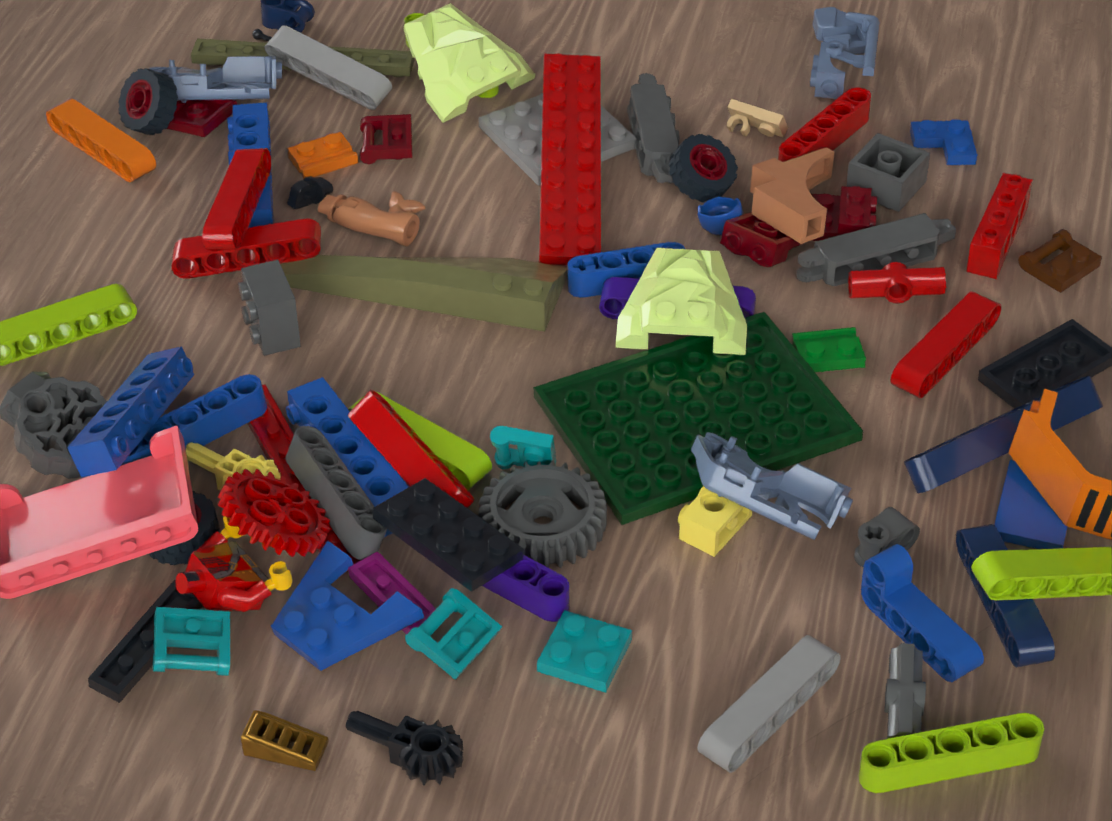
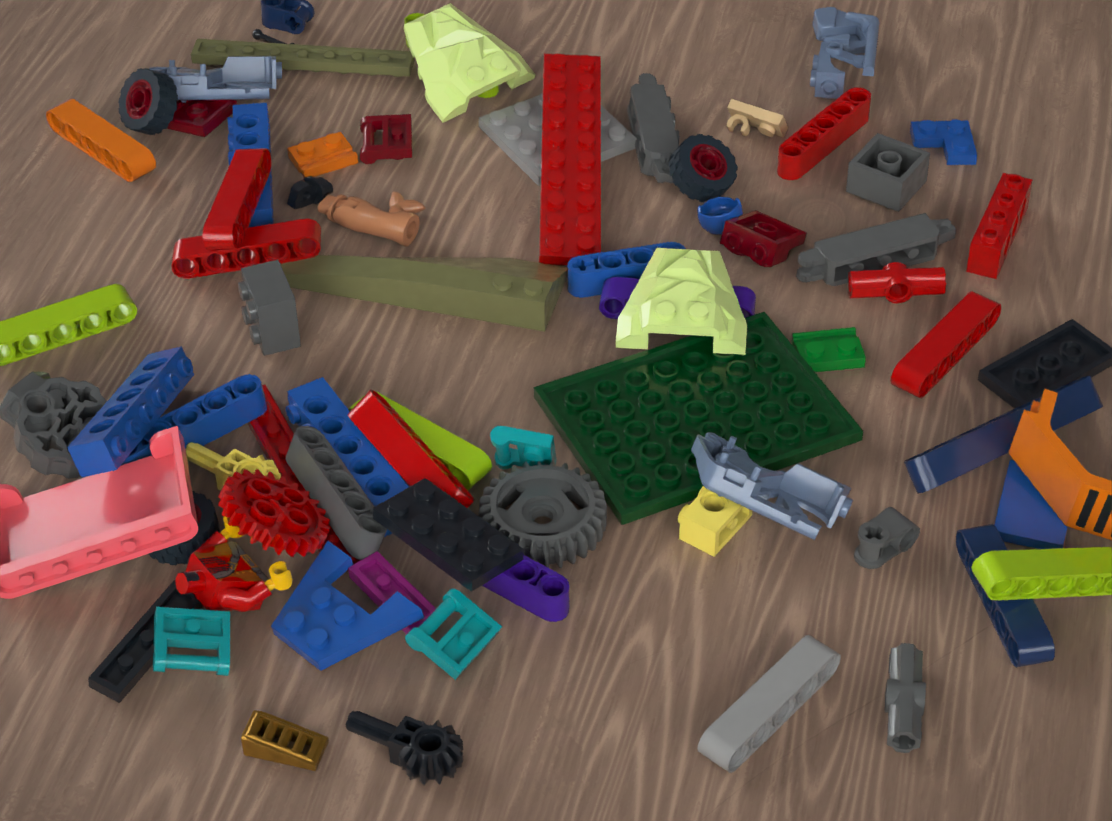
(328, 67): light grey beam -> none
(584, 651): teal plate -> none
(784, 195): nougat arch -> none
(847, 212): dark red plate -> none
(914, 617): blue beam -> none
(950, 752): lime beam -> none
(1066, 268): reddish brown plate -> none

